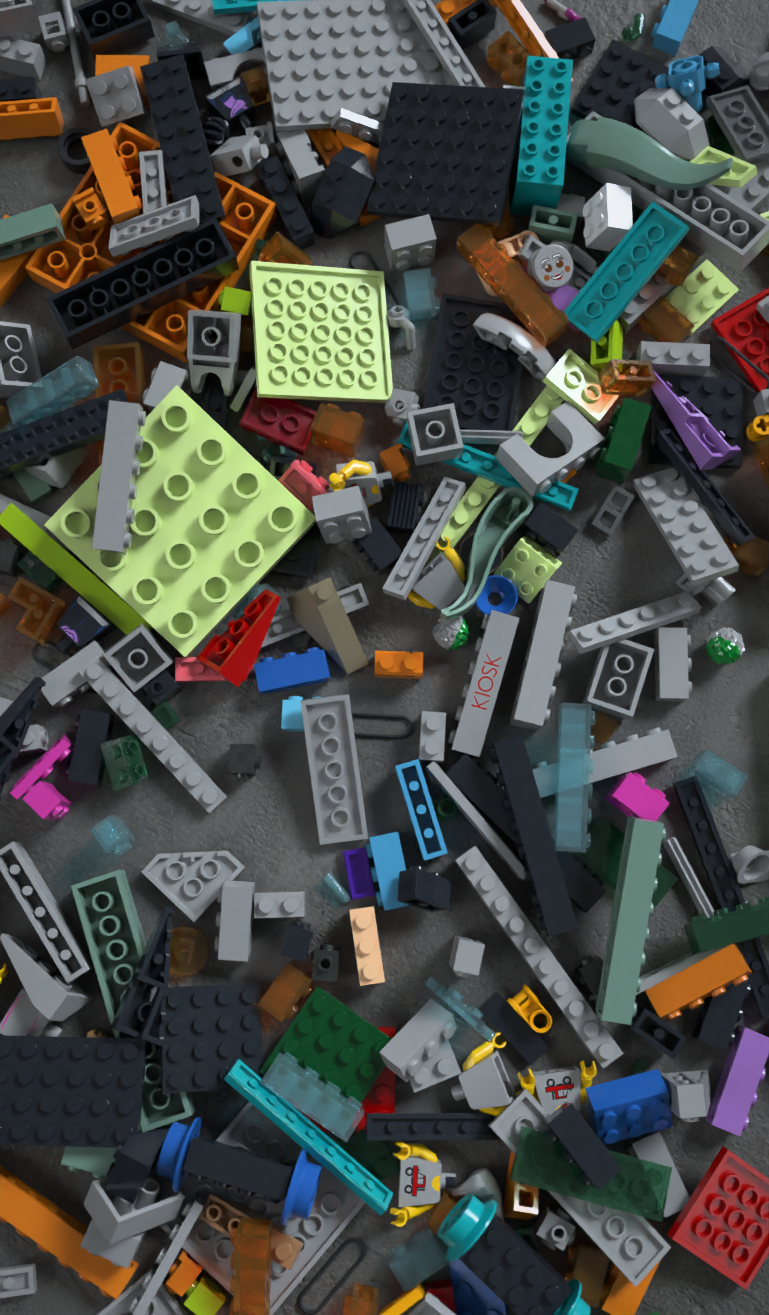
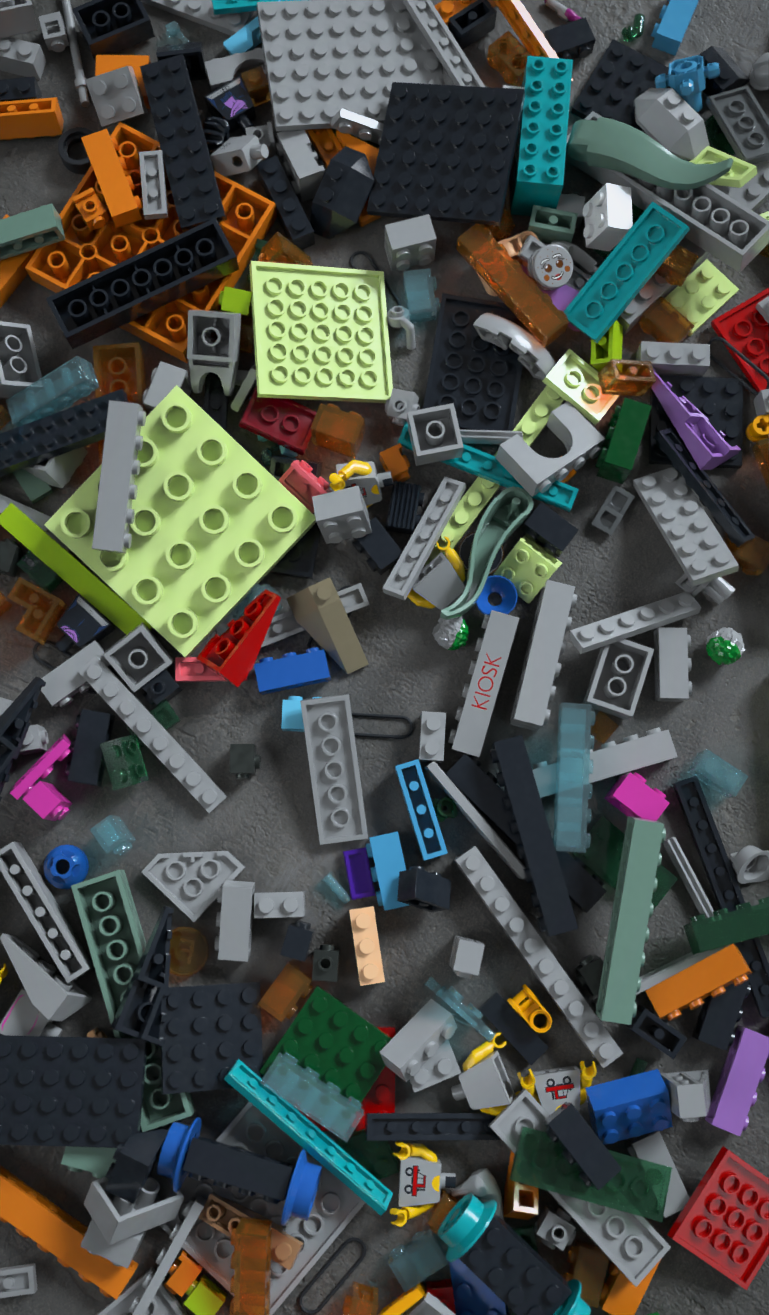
(78, 866): none -> blue piece
(154, 226): light grey plate -> none
(398, 665): orange brick -> none

